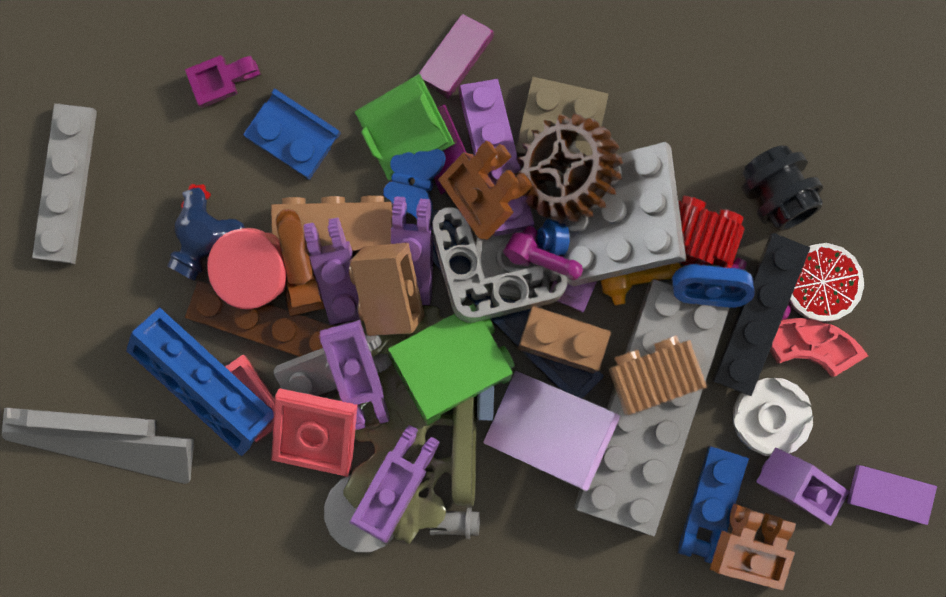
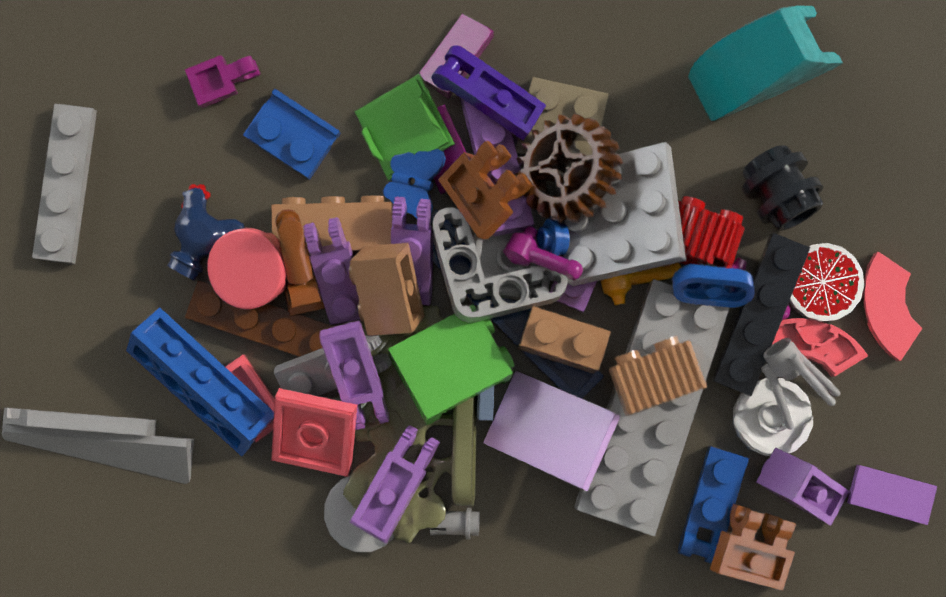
(488, 91): none -> dark purple plate
(760, 62): none -> teal piece
(788, 362): none -> light grey plant
(886, 306): none -> coral tile

